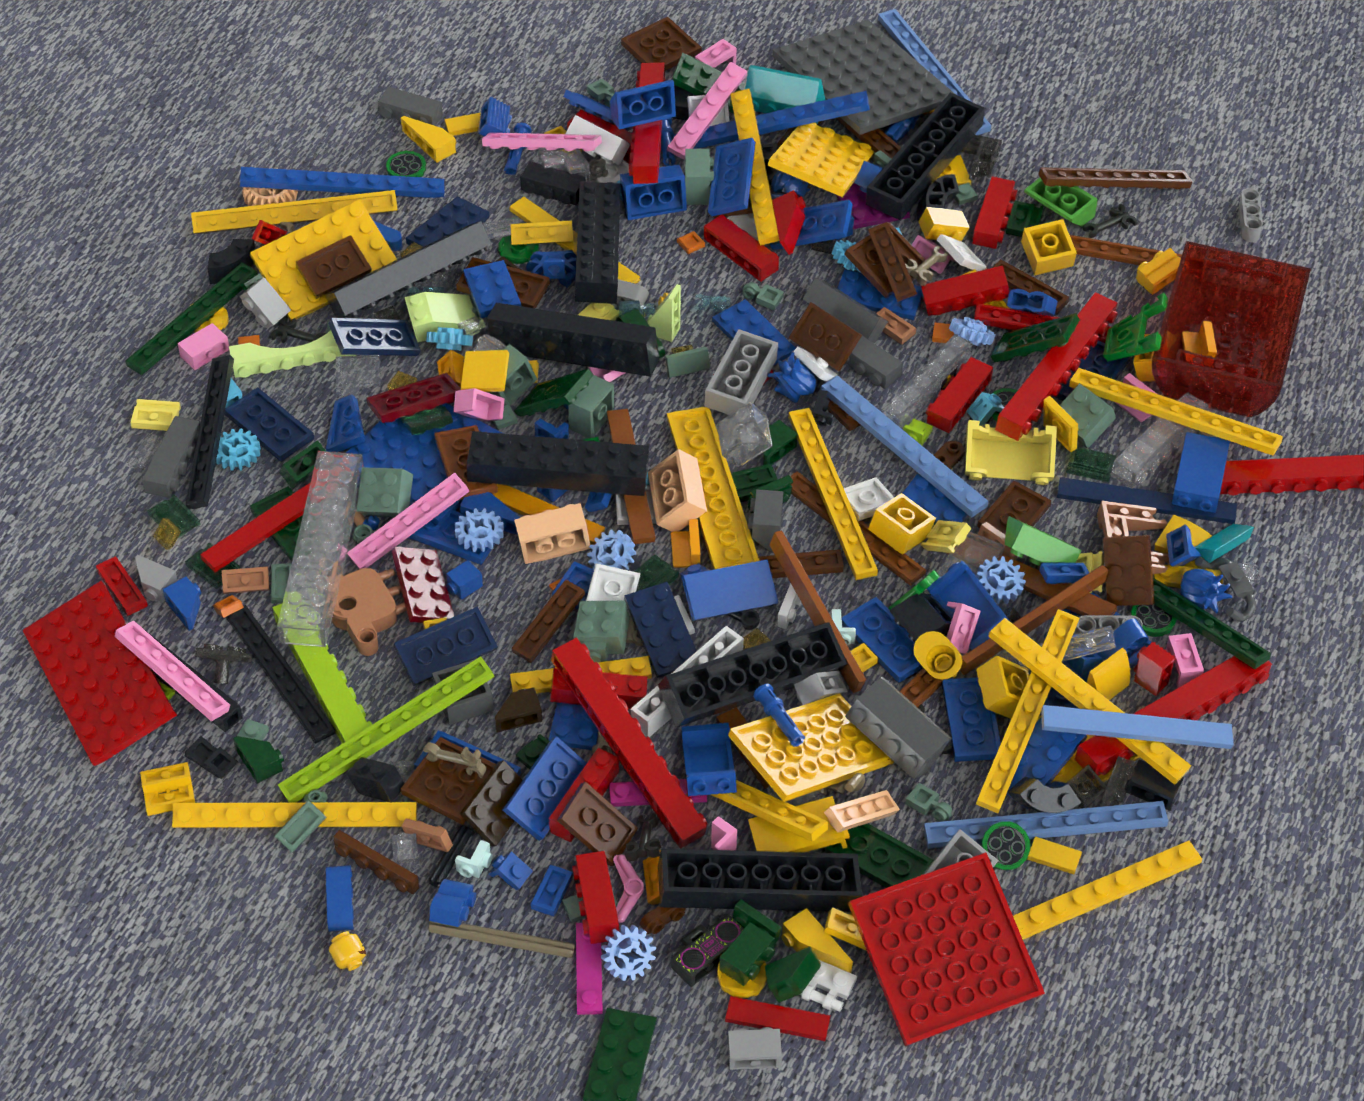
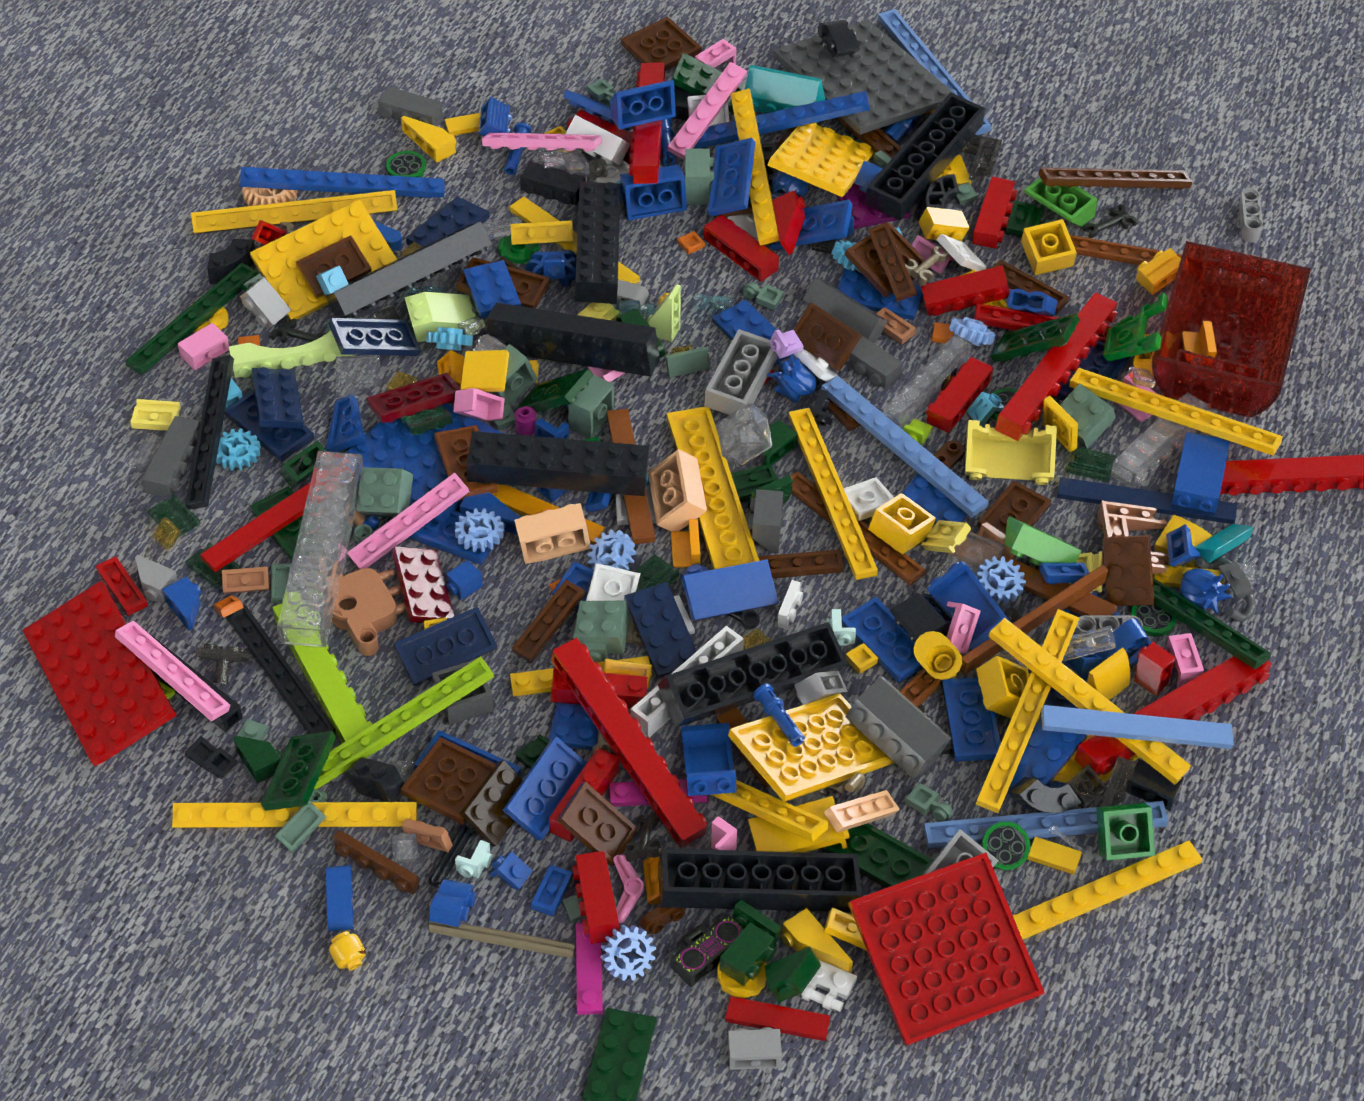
(166, 780): yellow slope -> none
(277, 398): none -> dark blue plate
(298, 771): none -> dark green plate
(332, 280): none -> medium azure brick
(465, 758): dark tan bar -> none
(519, 710): dark brown slope -> none
(525, 421): none -> magenta brick
(627, 668): none -> yellow tile
(785, 343): none -> lavender bracket
(814, 604): dark orange tile -> none
(838, 38): none -> black brick
(918, 588): green bar -> none
(1054, 830): none -> clear hinge
(1125, 831): none -> green brick
(1141, 377): none -> clear tile

